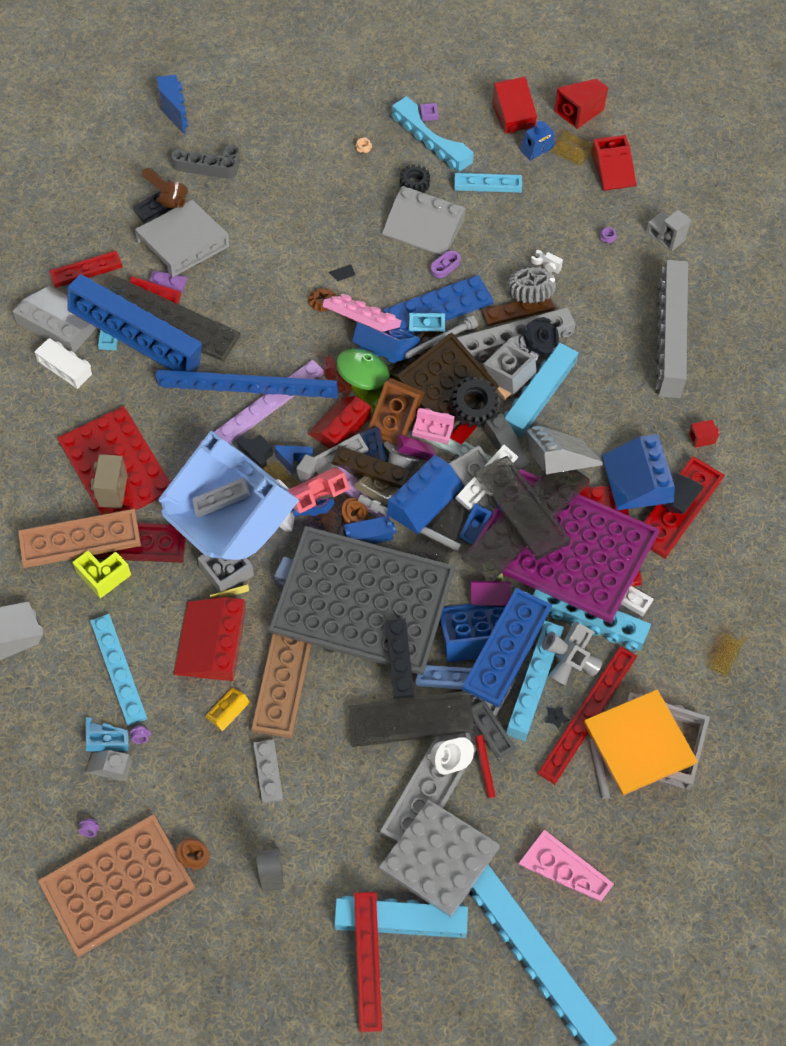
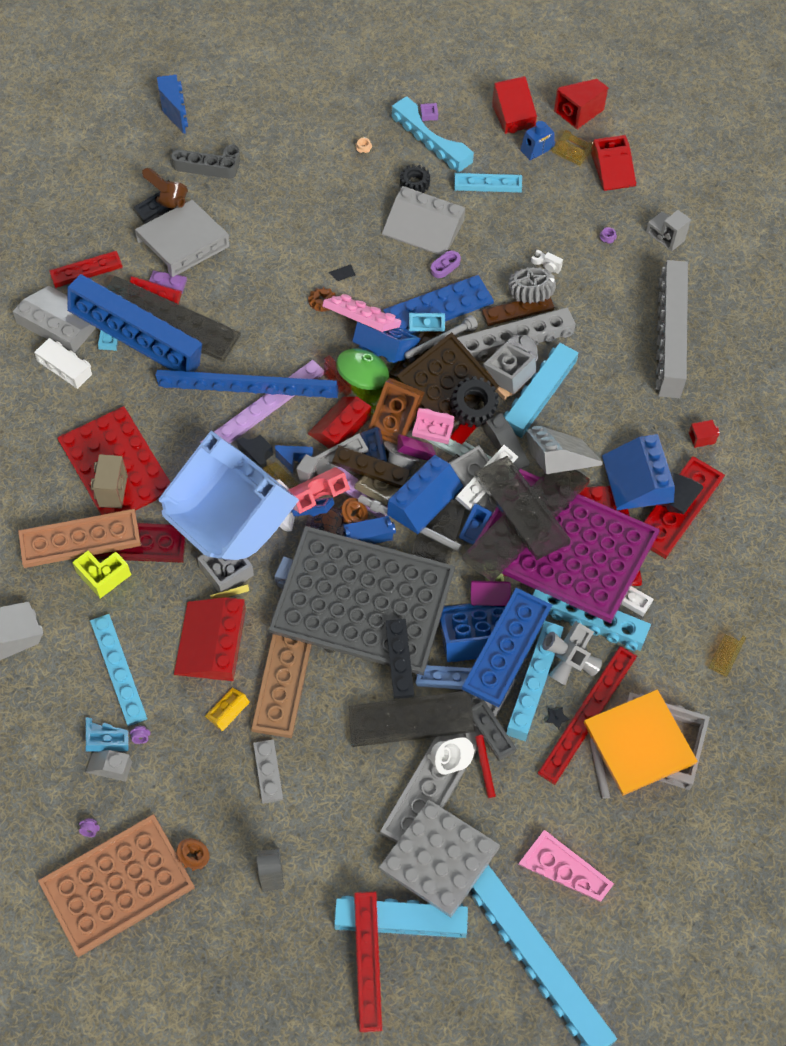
(221, 497): light grey plate -> none
(534, 339): black plate -> none

